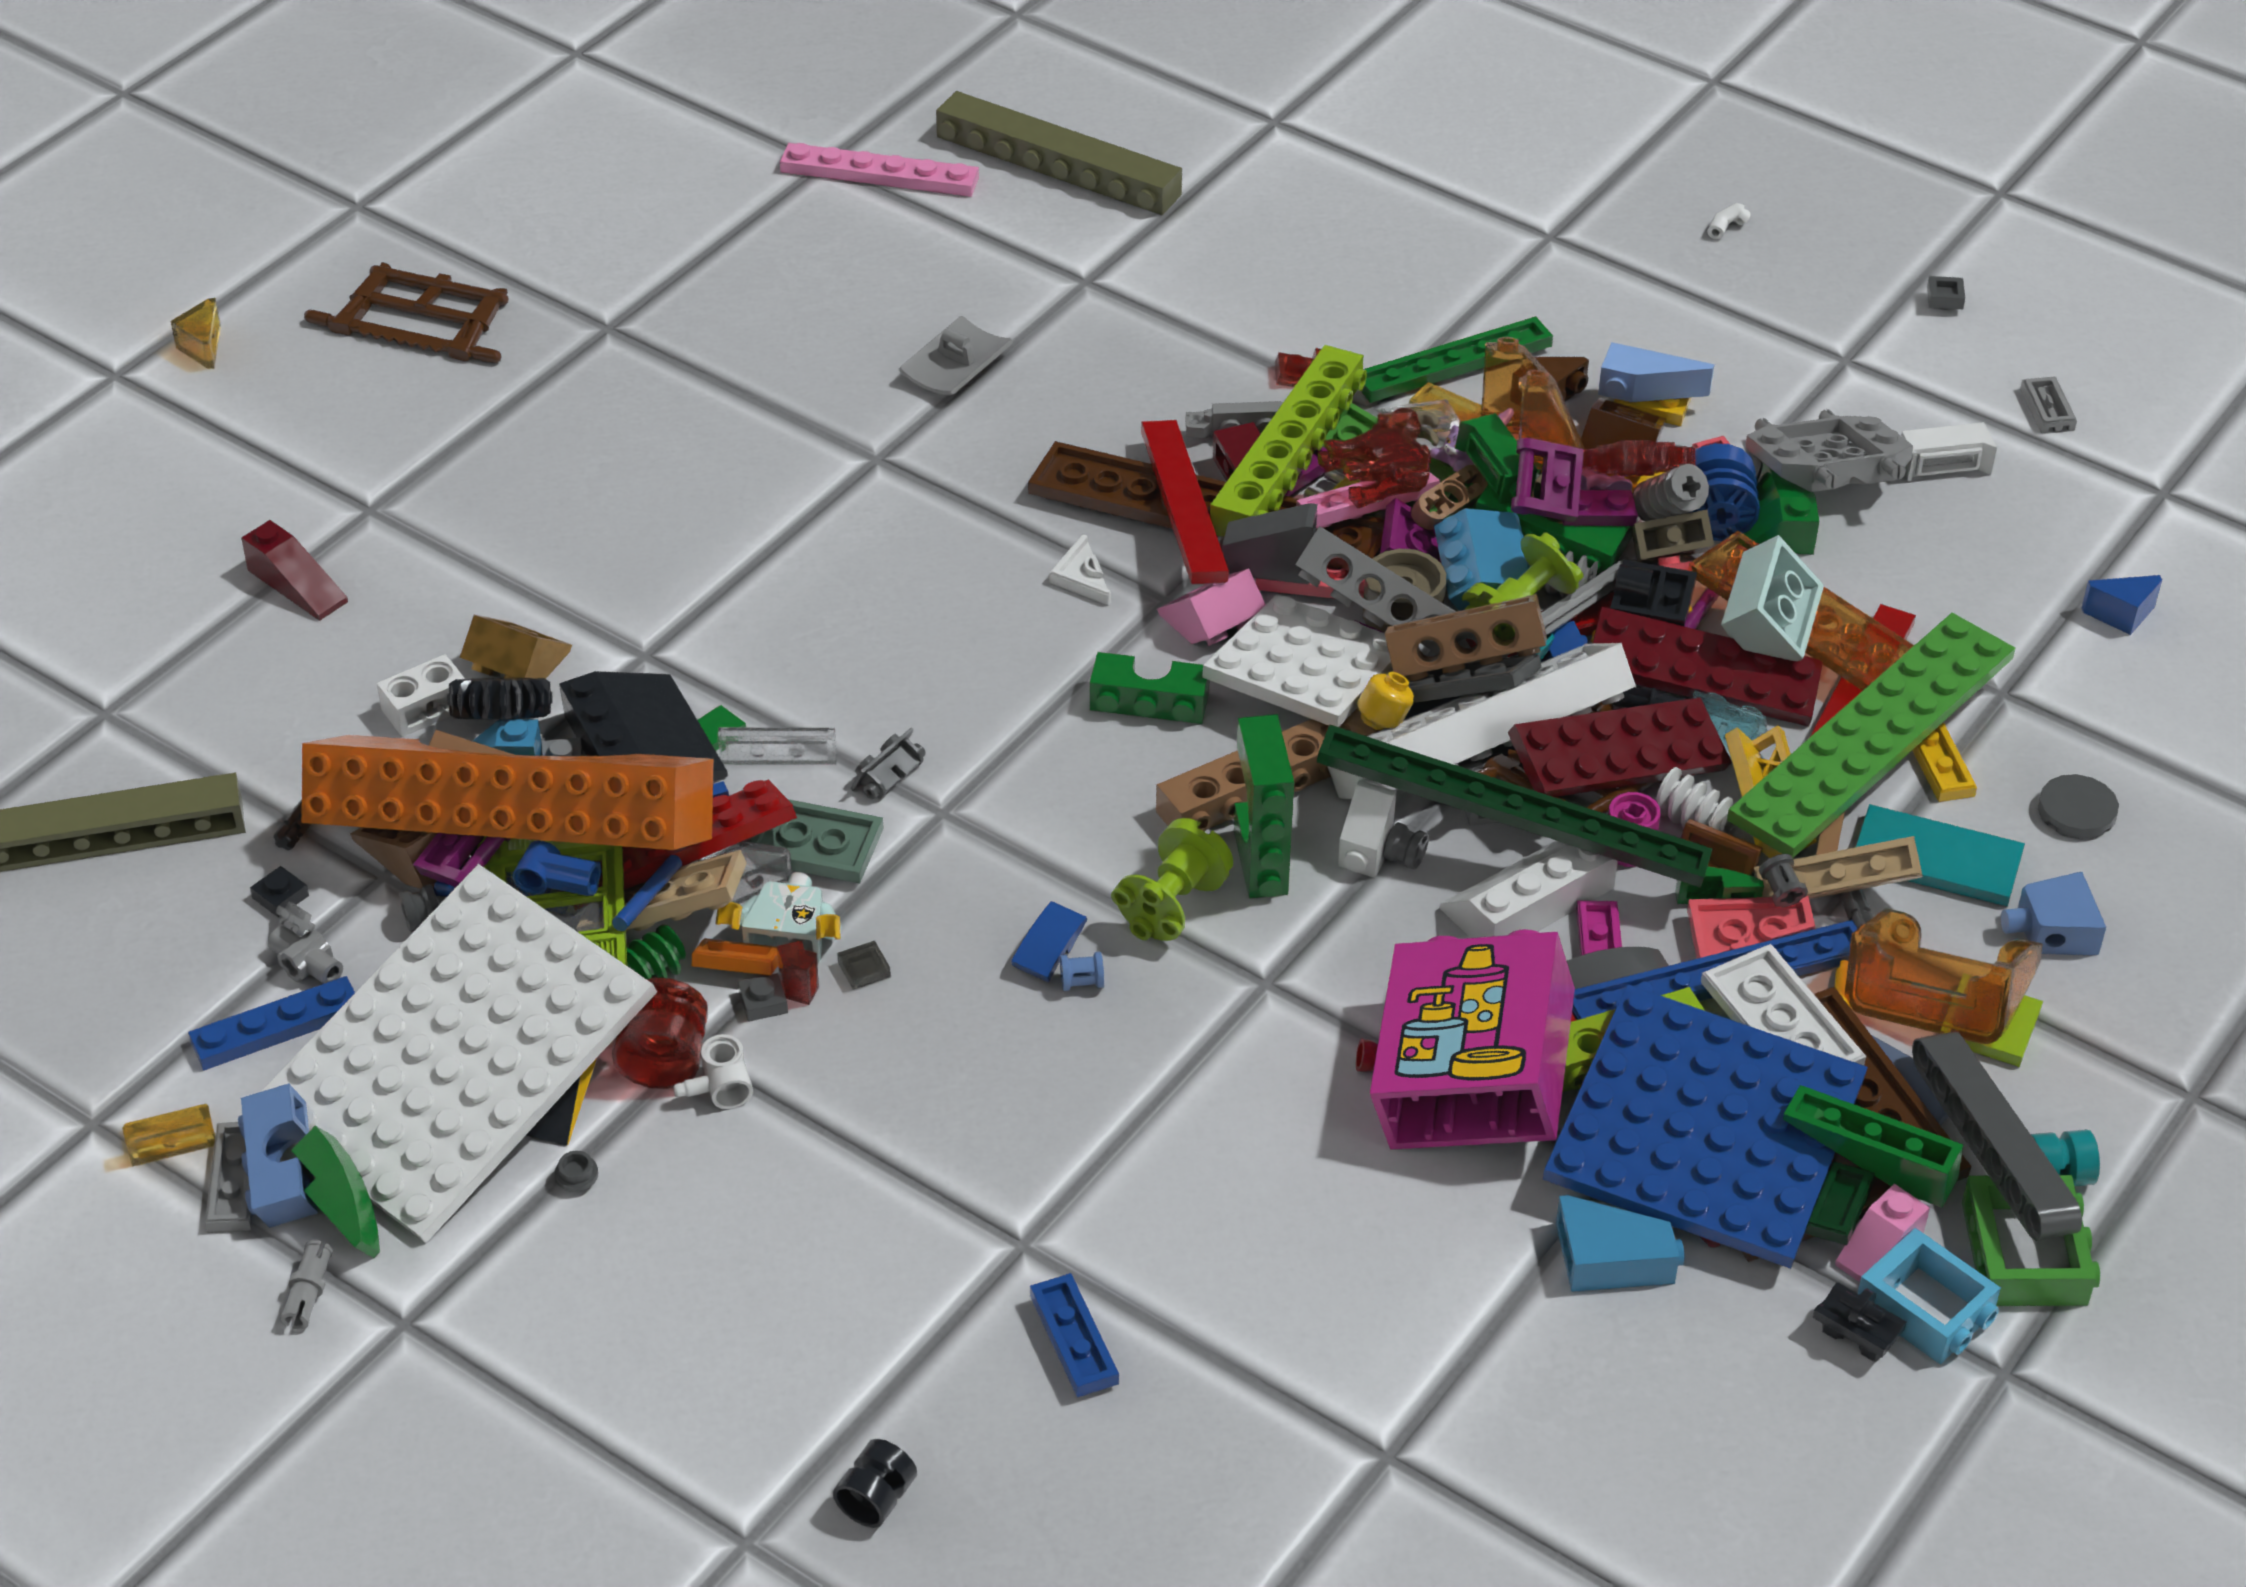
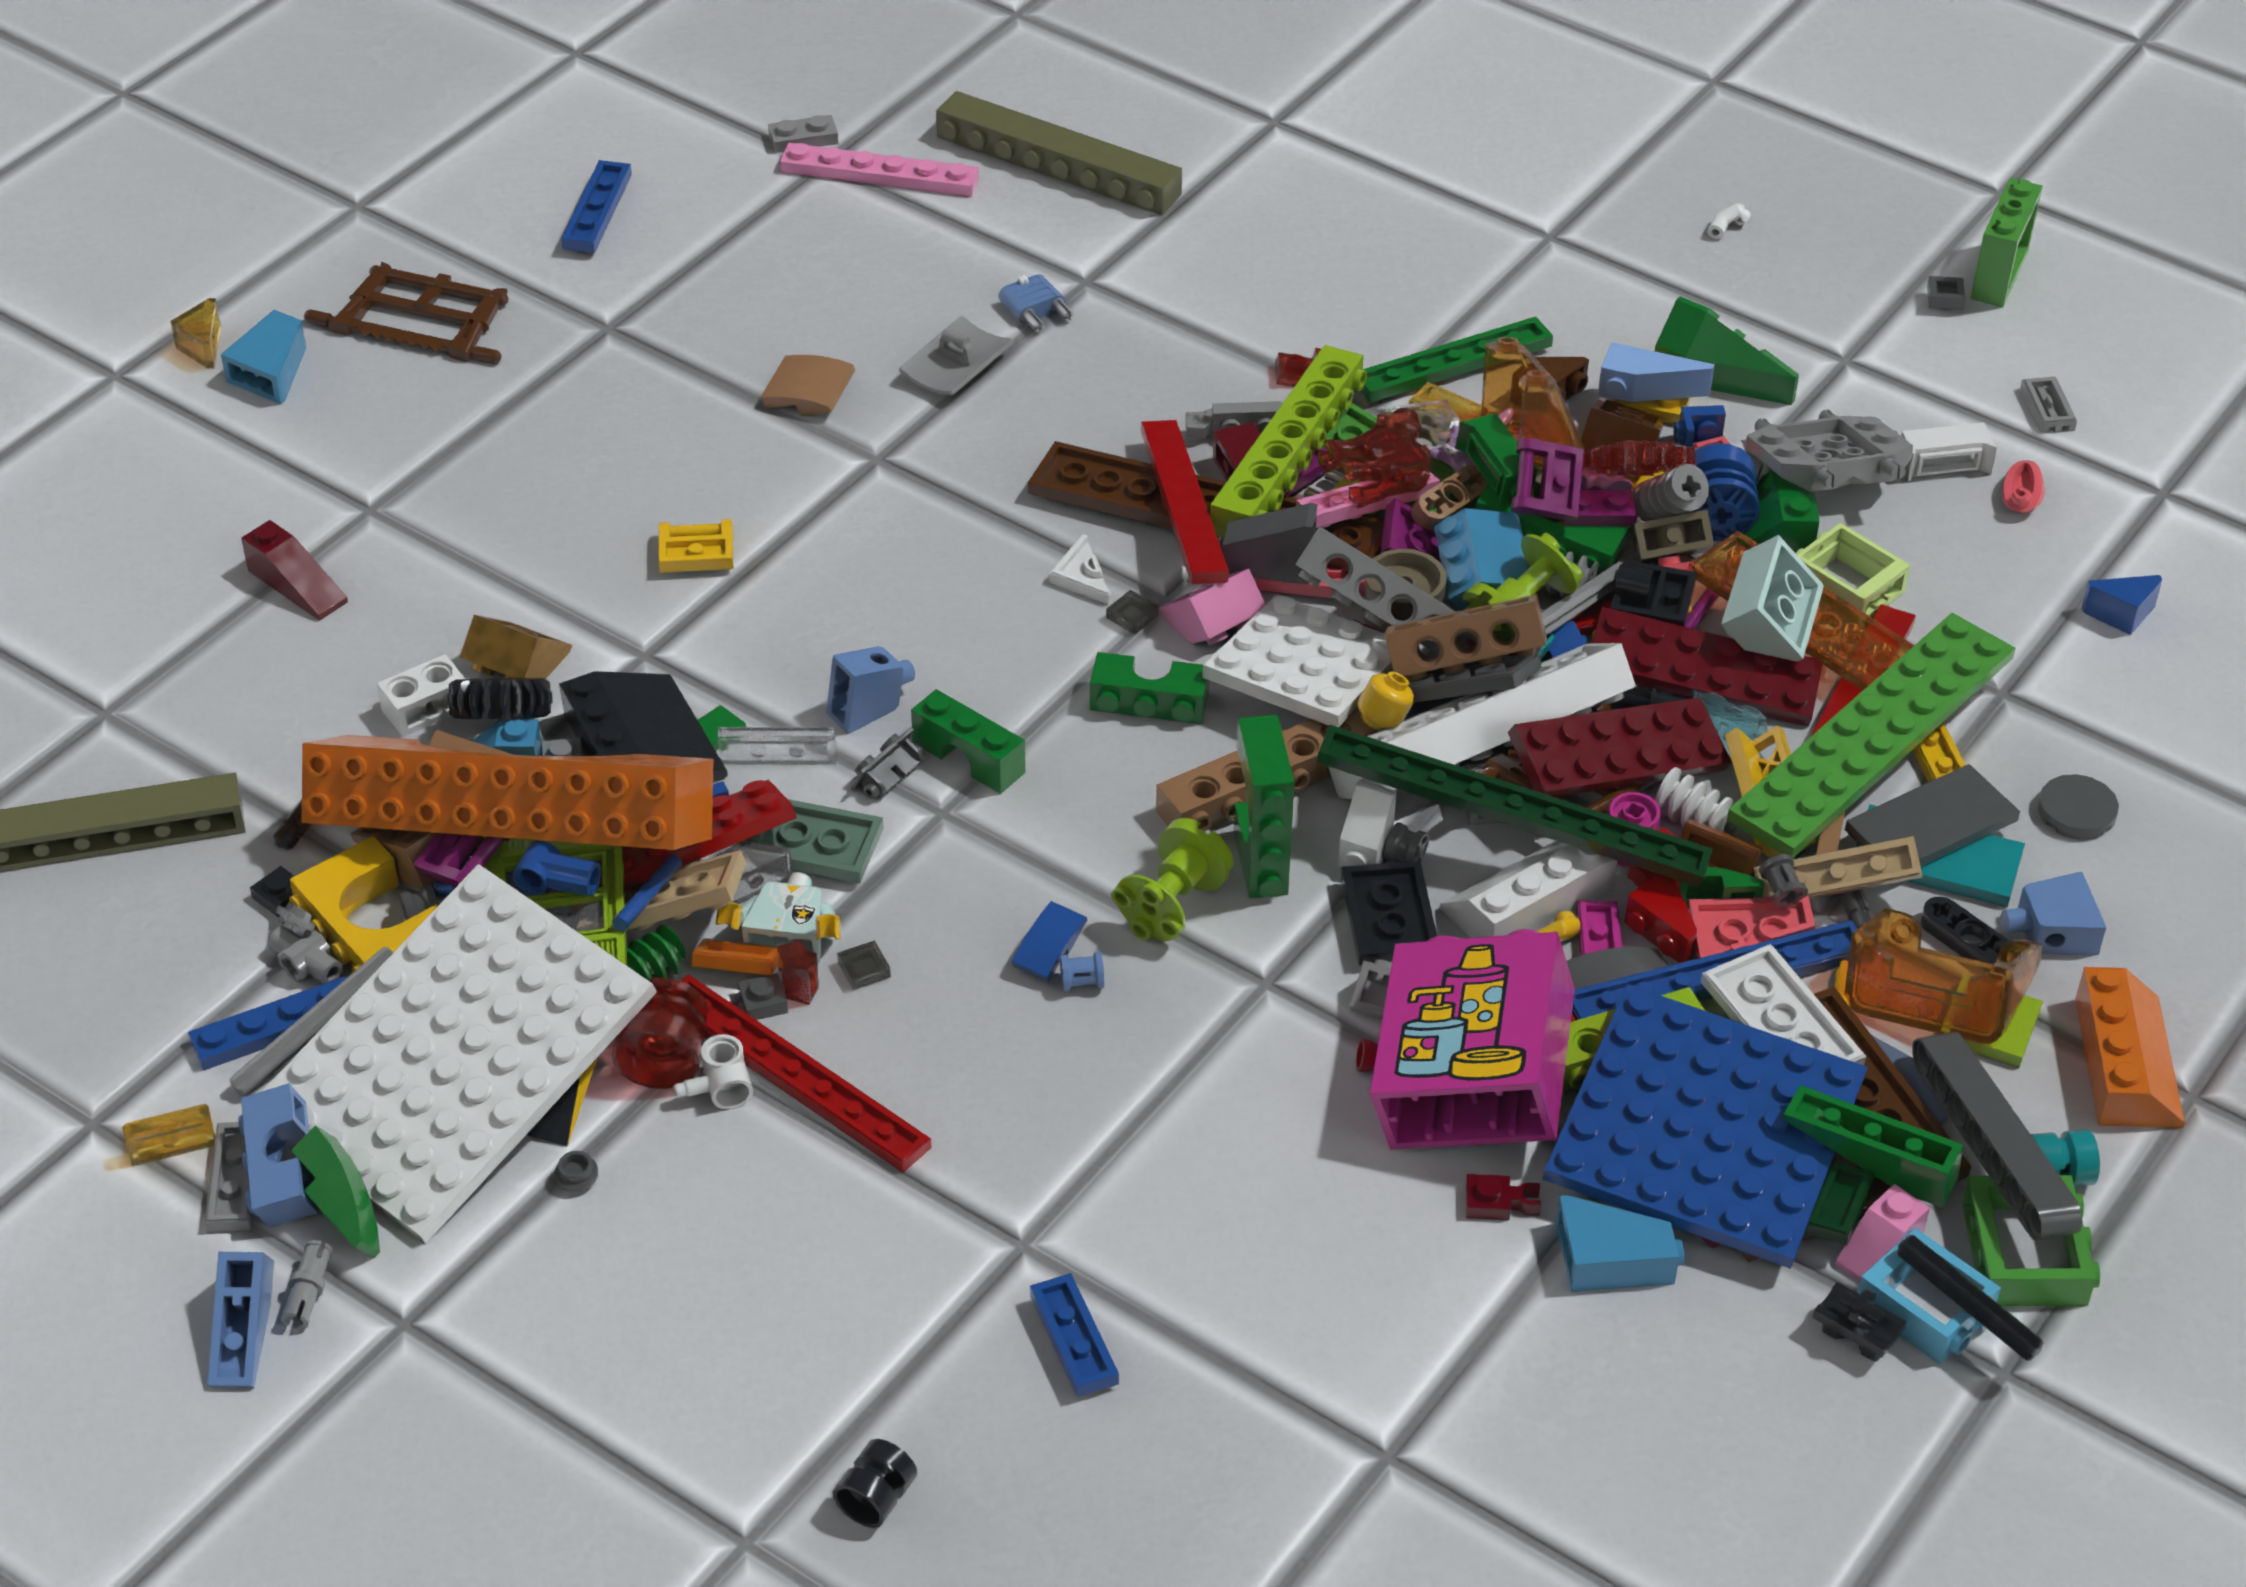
(239, 1317): none -> medium blue slope
(266, 357): none -> dark azure slope
(304, 1029): none -> light grey axle
(340, 887): none -> yellow arch
(596, 206): none -> blue plate
(696, 547): none -> yellow plate
(809, 383): none -> medium nougat slope
(811, 131): none -> light grey plate
(815, 1084): none -> red tile
(865, 686): none -> medium blue torso
(992, 750): none -> green arch
(1034, 299): none -> medium blue piece
(1132, 612): none -> clear smoke tile
(1371, 988): none -> light grey bracket
(1386, 907): none -> black plate
(1494, 1197): none -> dark red plate
(1565, 924): none -> yellow arm
(1660, 913): none -> red arch
(1699, 424): none -> blue bracket
(1739, 367): none -> green wedge
(1886, 571): none -> yellowish green window
(1938, 815): none -> dark grey tile
(1950, 921): none -> black beam
(1970, 1297): none -> black axle
(2006, 242): none -> bright green window
(2023, 487): none -> coral arm
(2126, 1051): none -> orange slope

